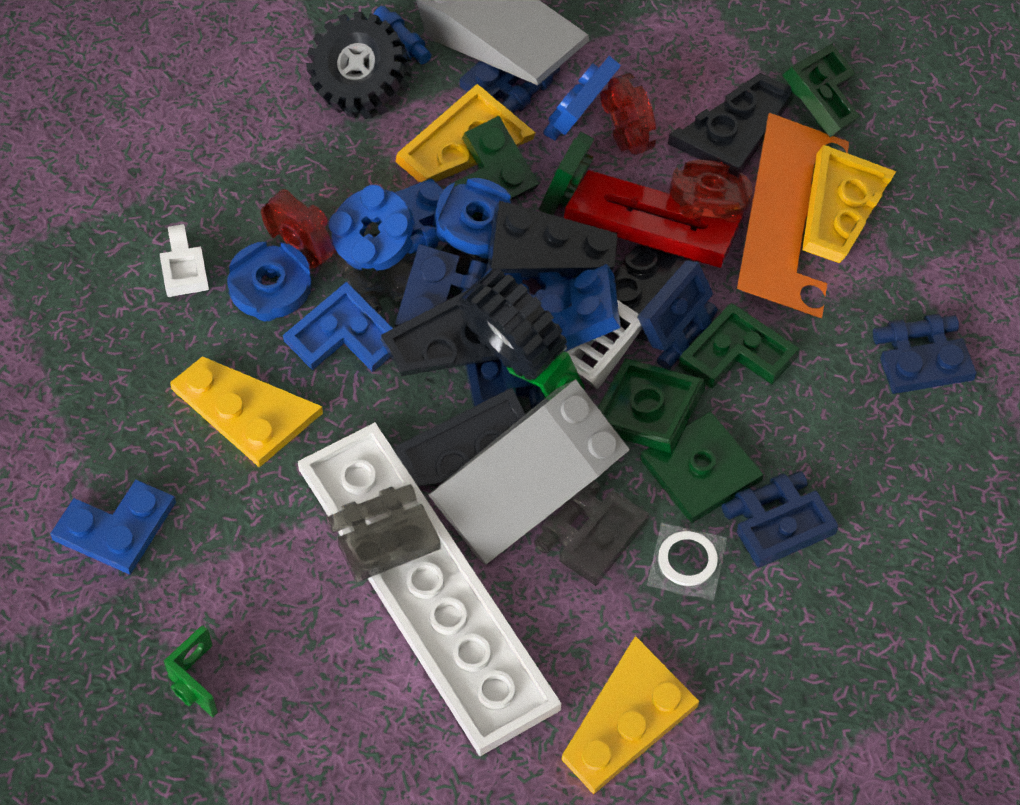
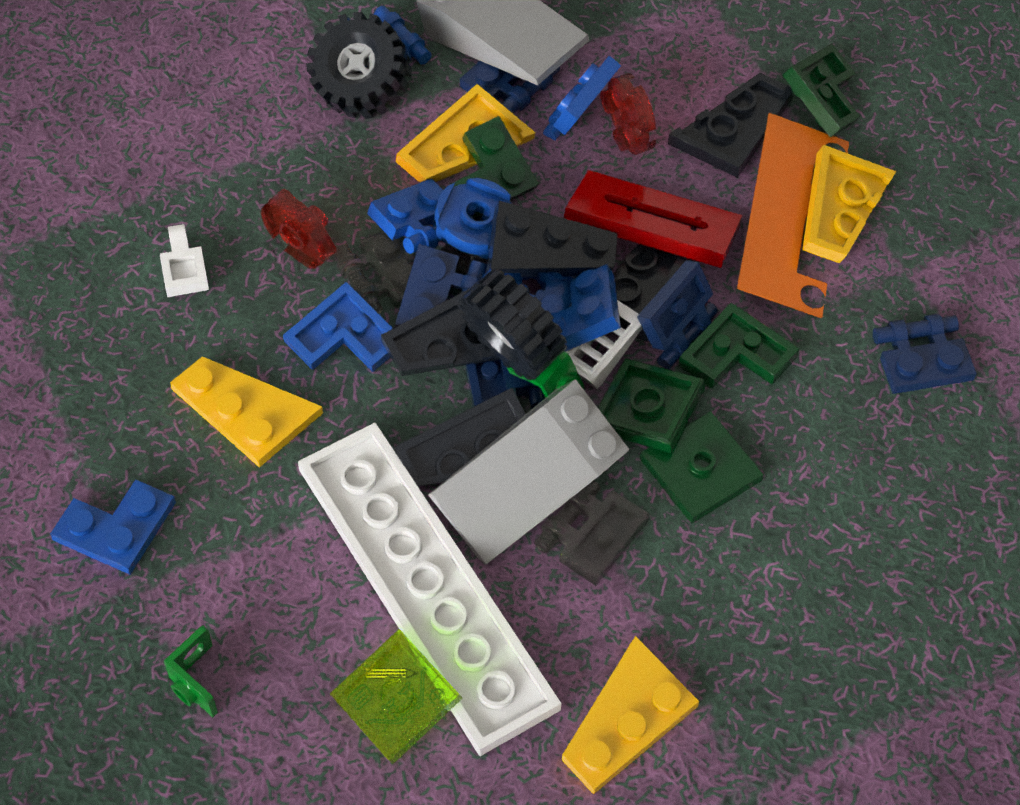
(273, 300): blue plate -> none
(357, 213): blue plate -> none
(388, 541): clear smoke plate -> none
(396, 696): none -> clear neon green tile
(568, 174): dark green plate -> none
(698, 585): piece -> none
(700, 191): clear red plate -> none
(785, 528): dark blue plate -> none

